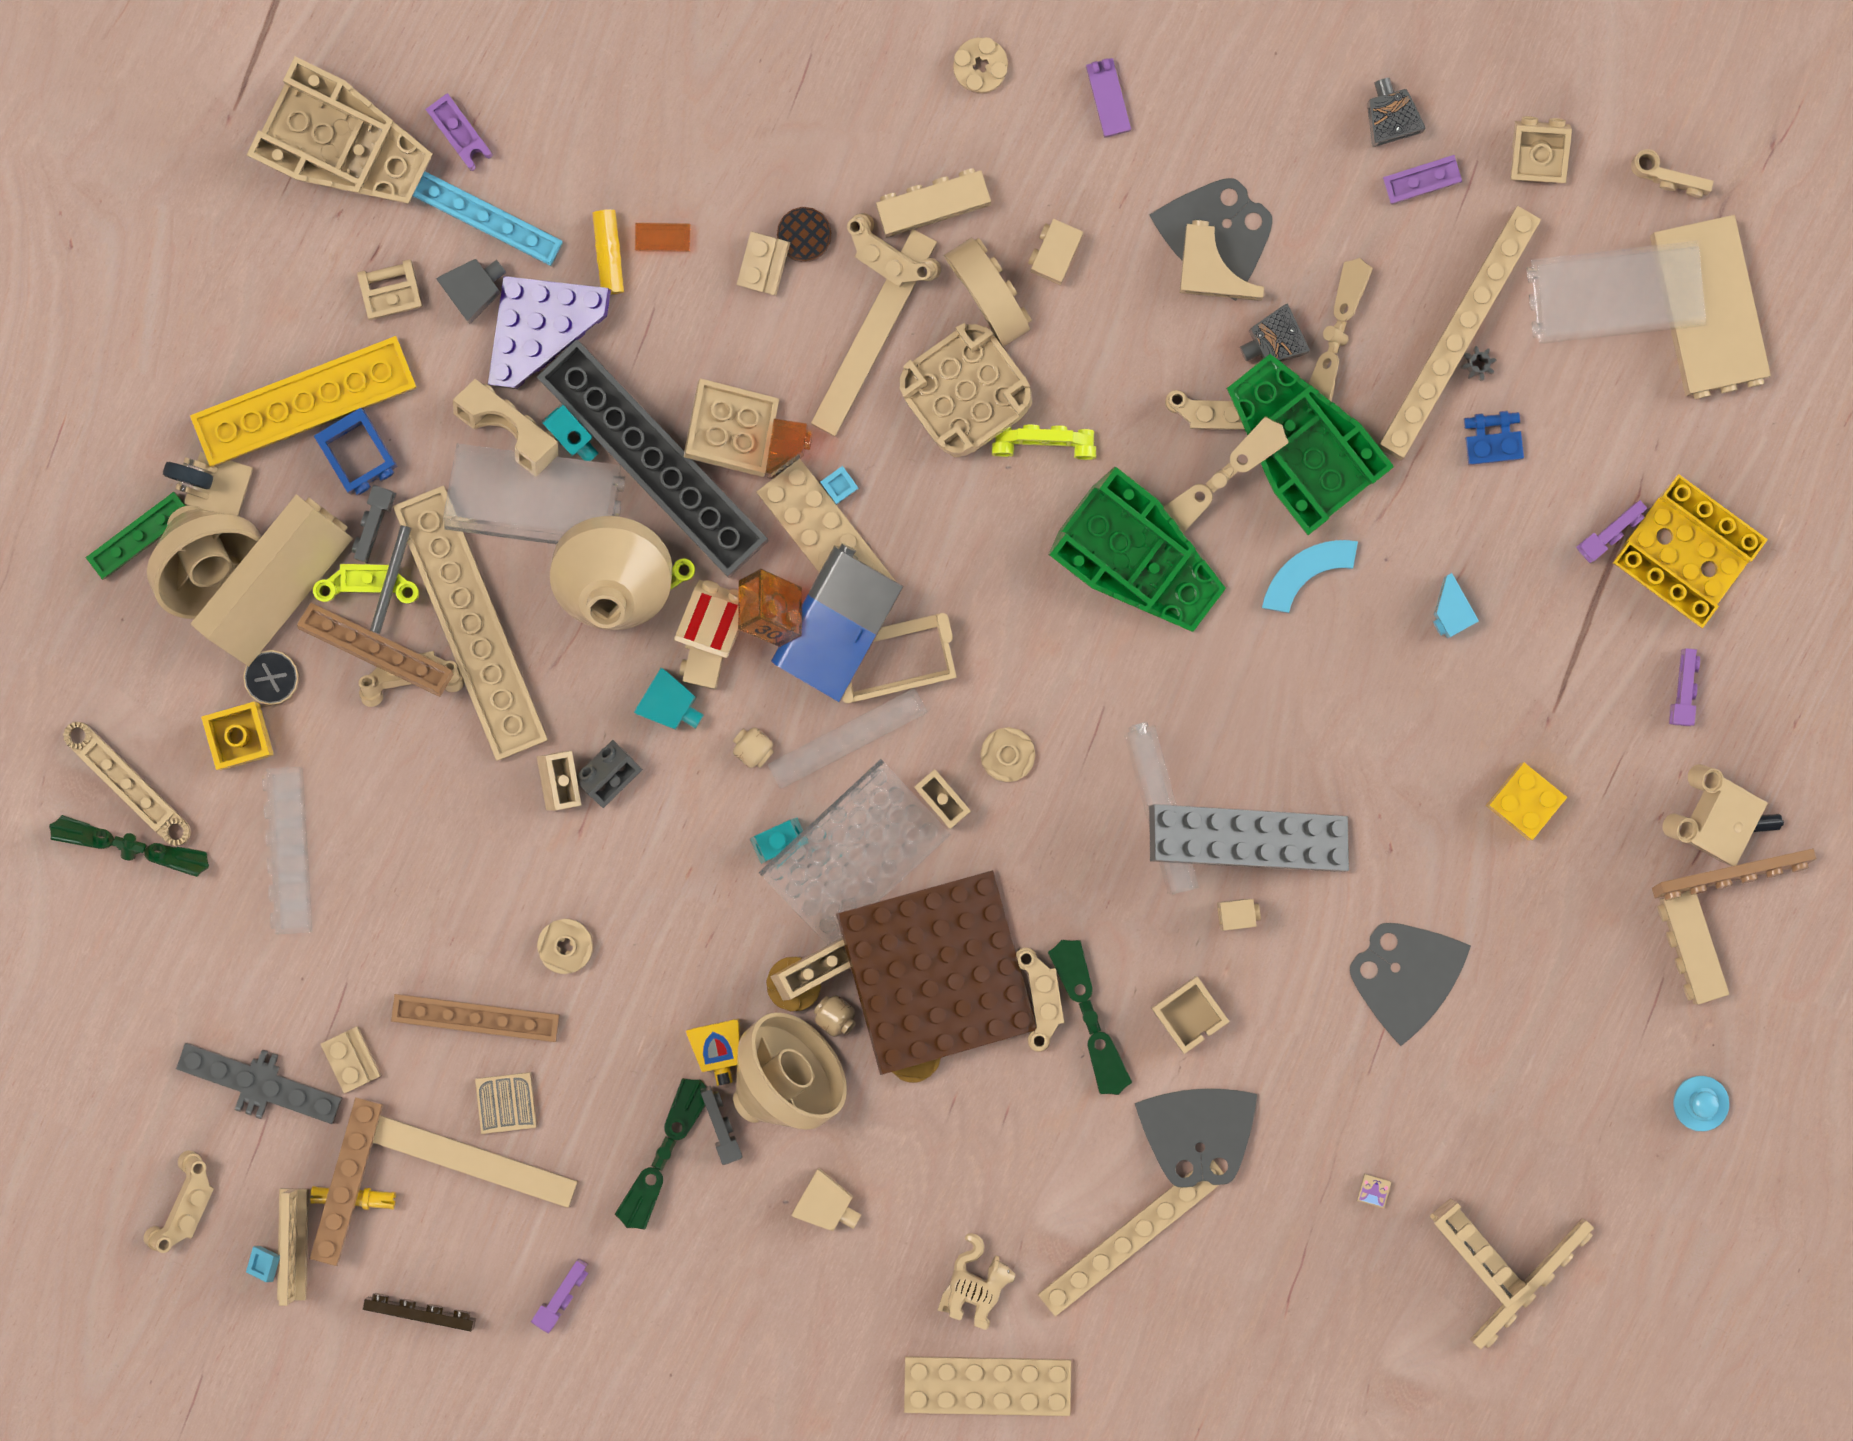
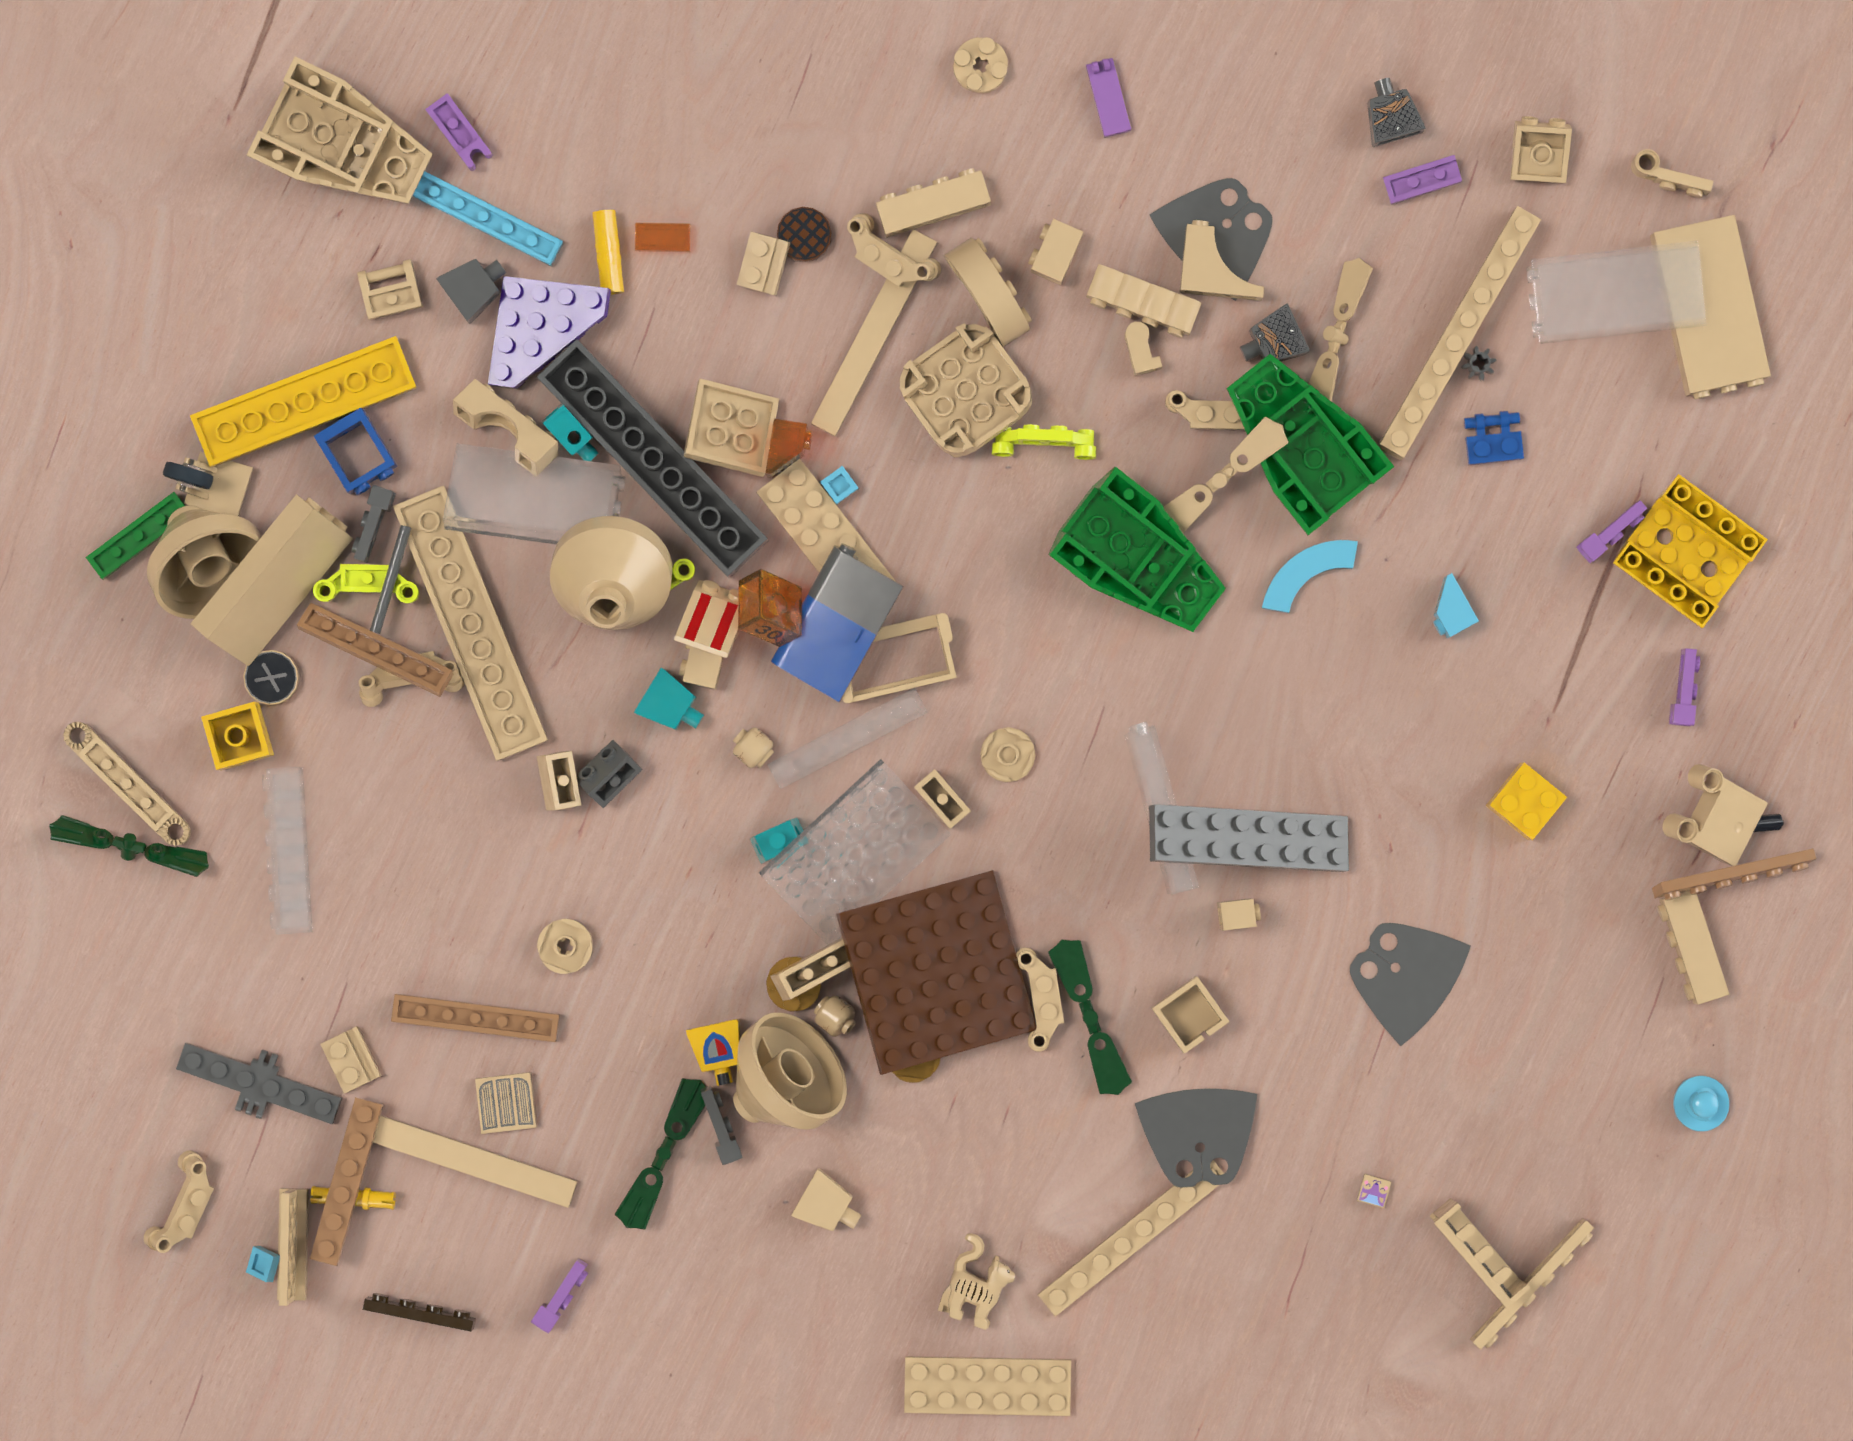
(1139, 351): none -> tan leg
(1143, 300): none -> tan brick

